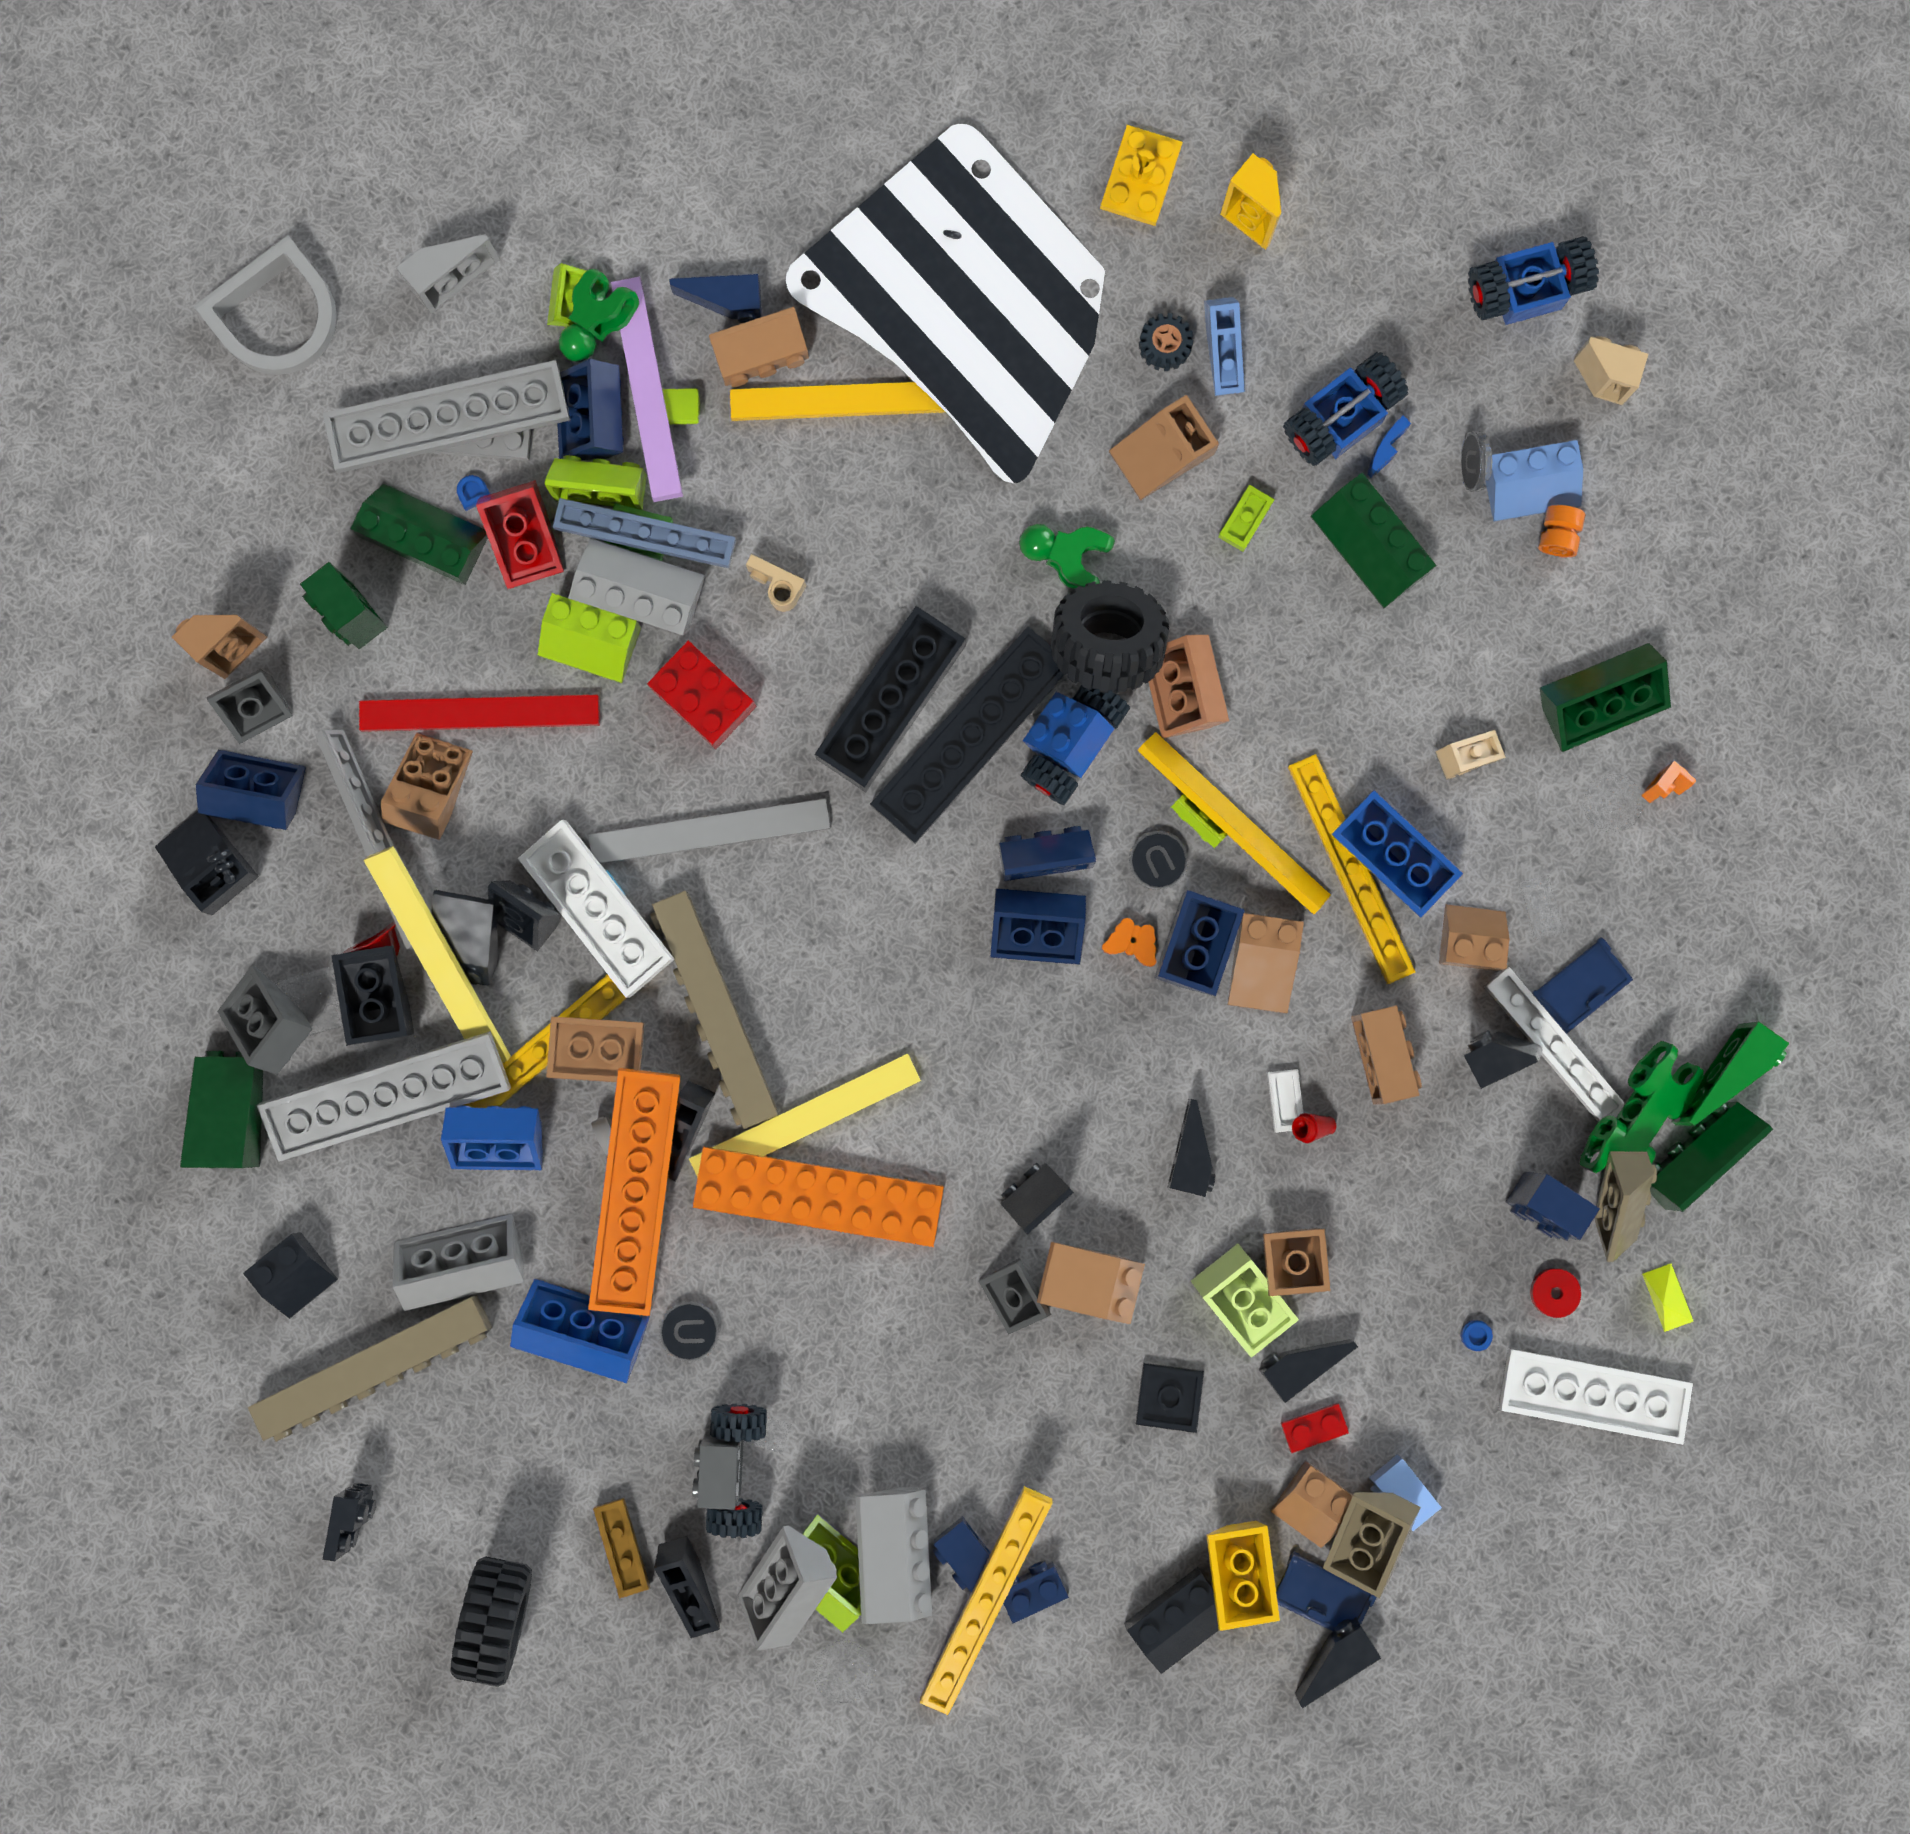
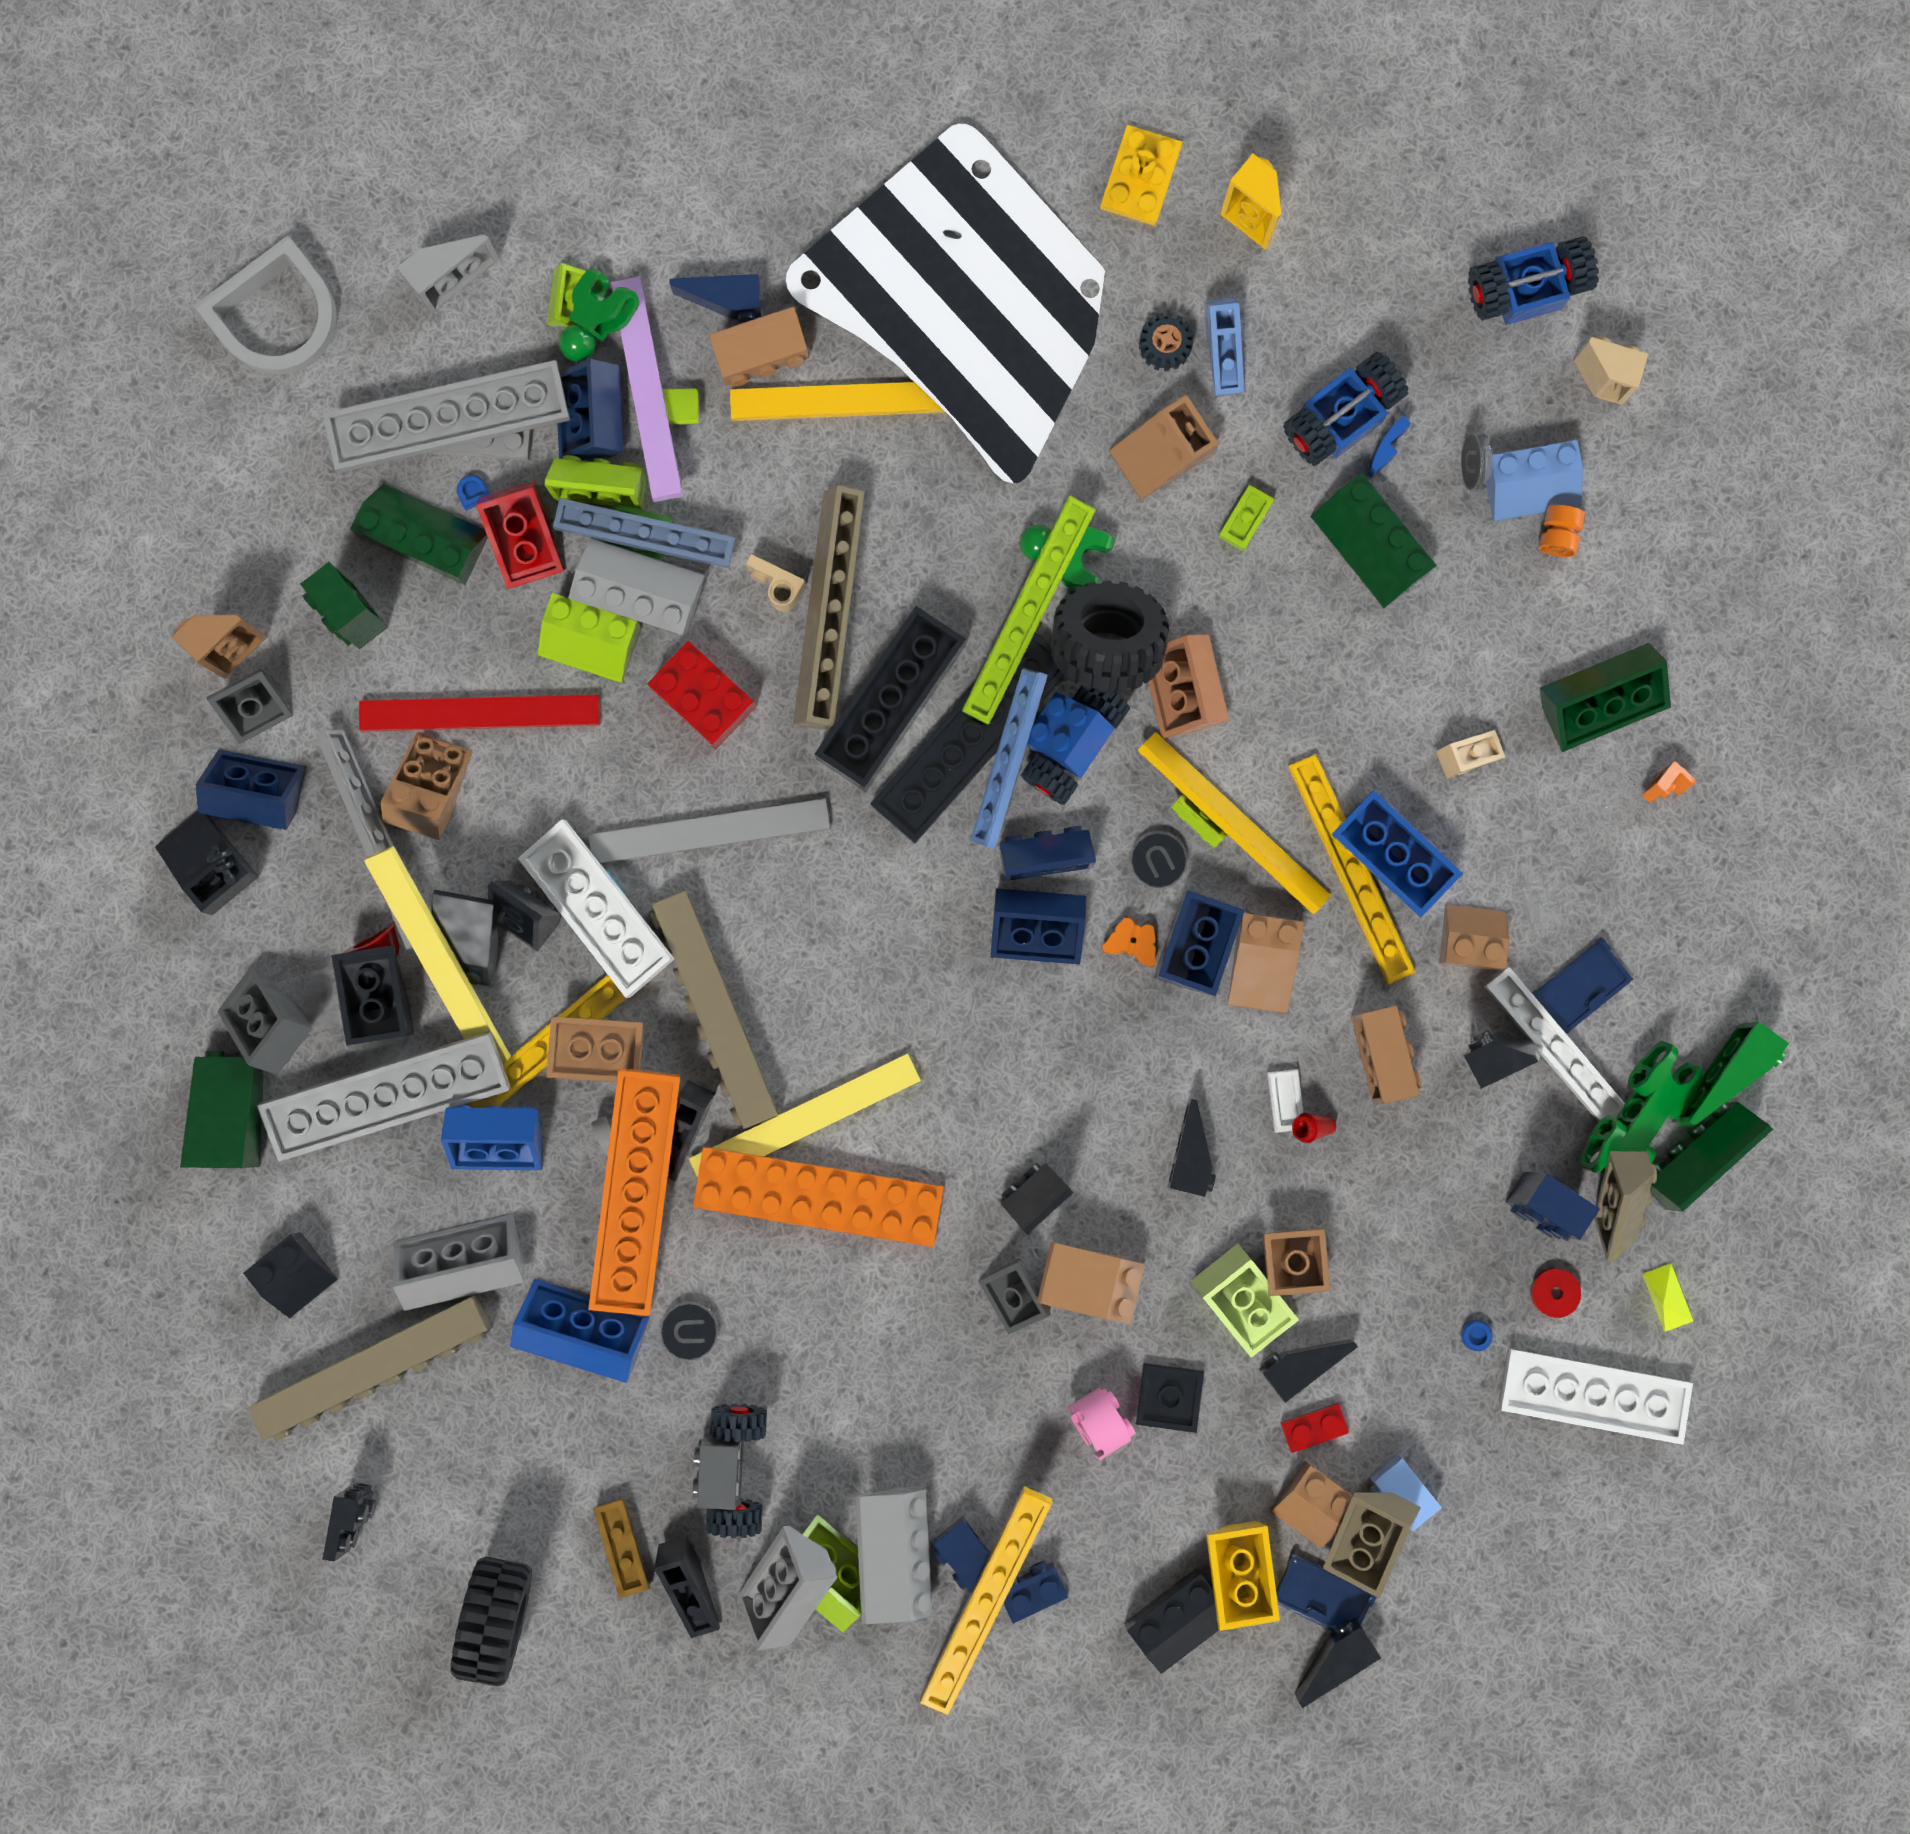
(828, 607): none -> dark tan brick
(1008, 757): none -> medium blue tile
(1028, 609): none -> lime tile
(1100, 1422): none -> bright pink brick

